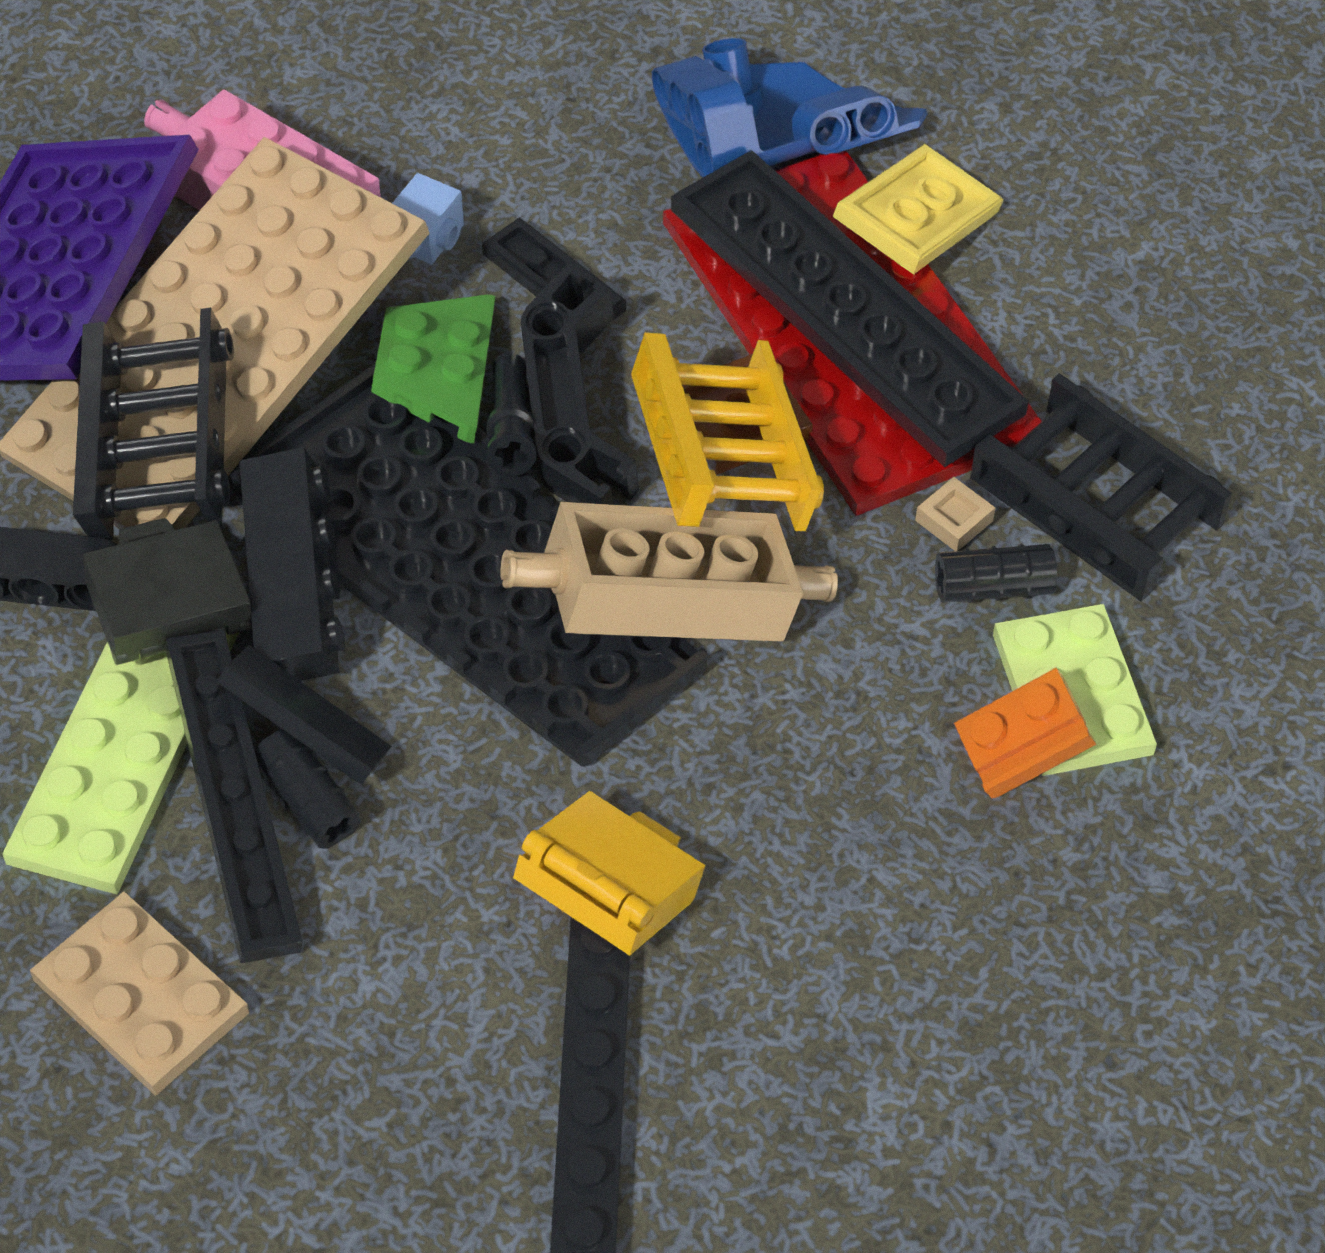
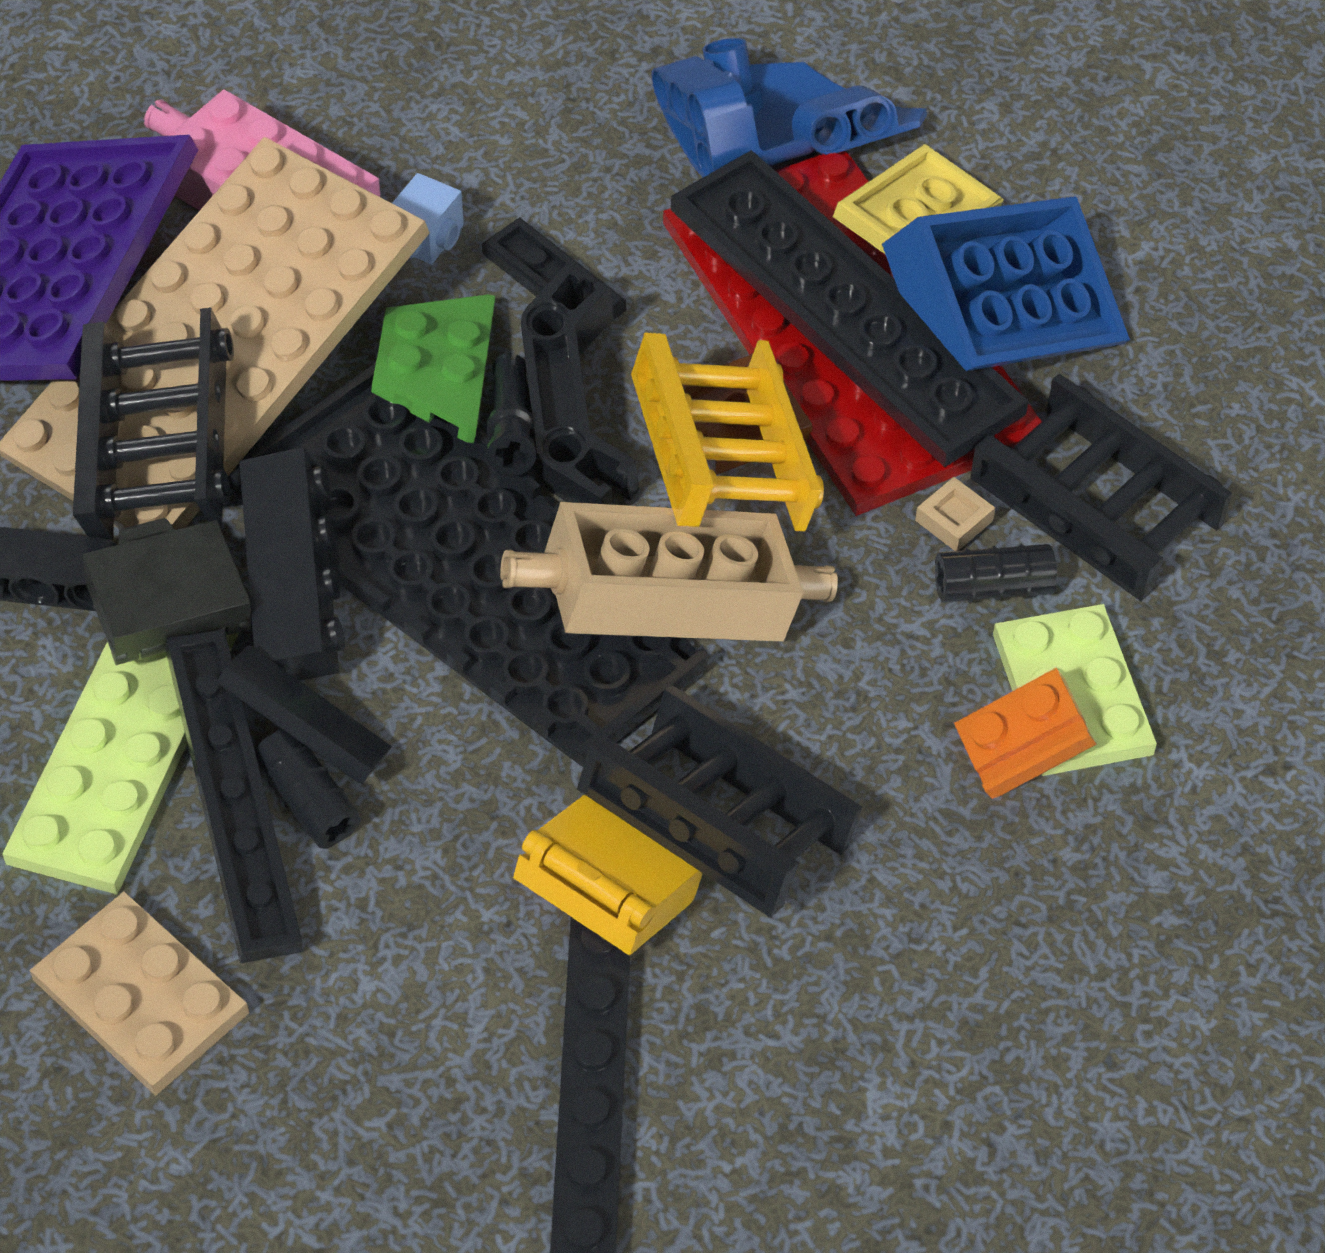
(700, 832): none -> black fence
(1007, 282): none -> blue slope

